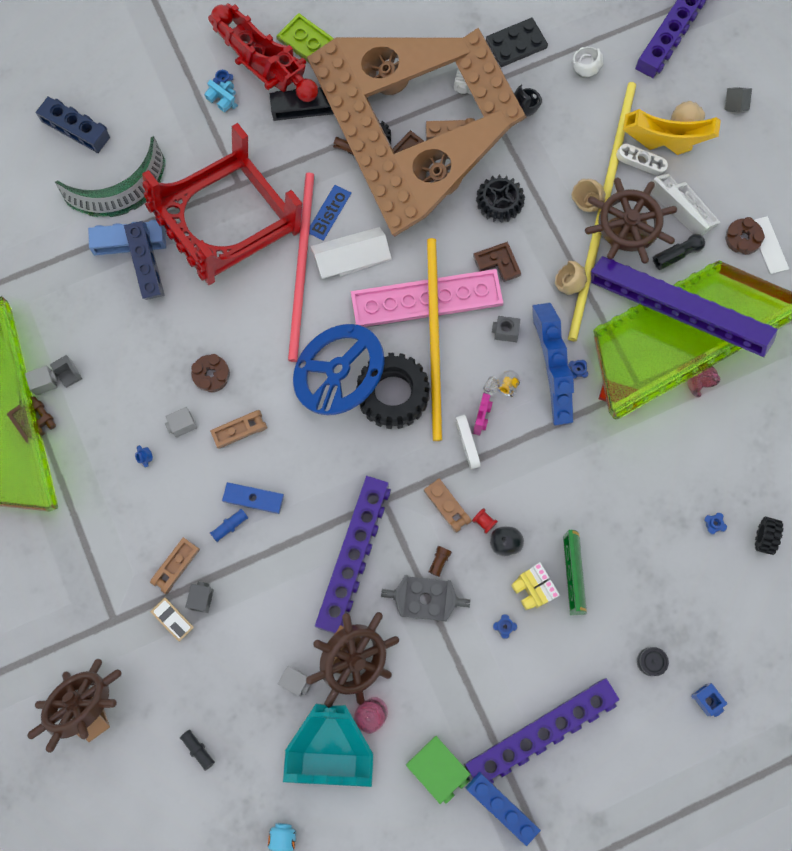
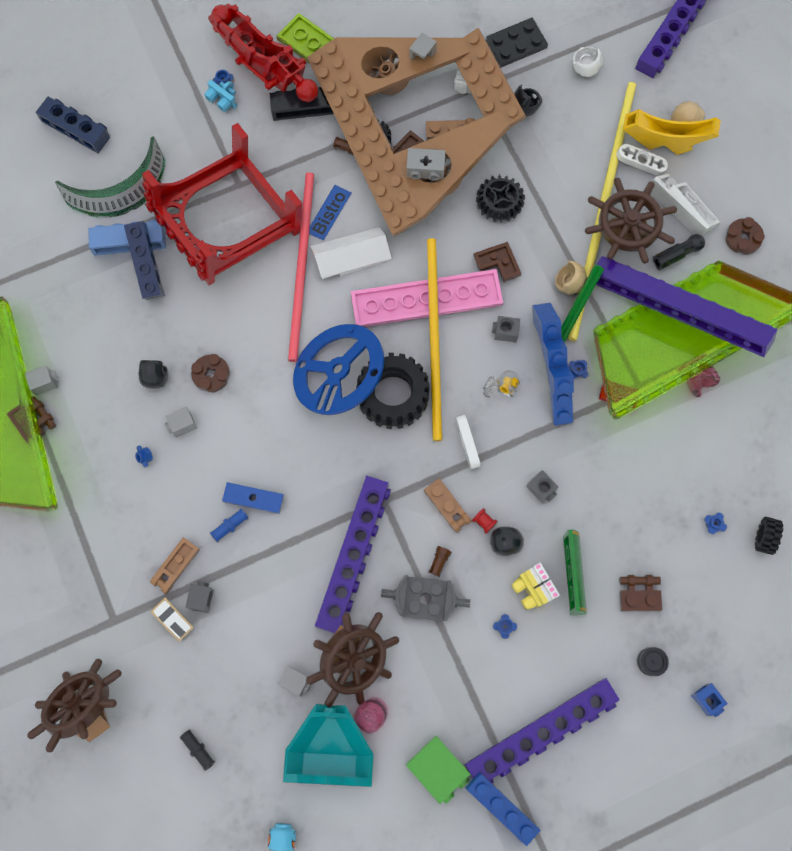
(66, 371): dark grey panel -> none
(152, 374): none -> black helmet
(238, 429): medium nougat plate -> none
(422, 47): none -> light grey panel
(432, 158): none -> light grey brick
(481, 422): dark pink wing -> none
(542, 478): none -> dark grey brick
(581, 301): none -> green axle
(585, 189): tan hair -> none
(640, 599): none -> reddish brown plate
(738, 99): dark grey panel -> none
(770, 248): white sticker -> none

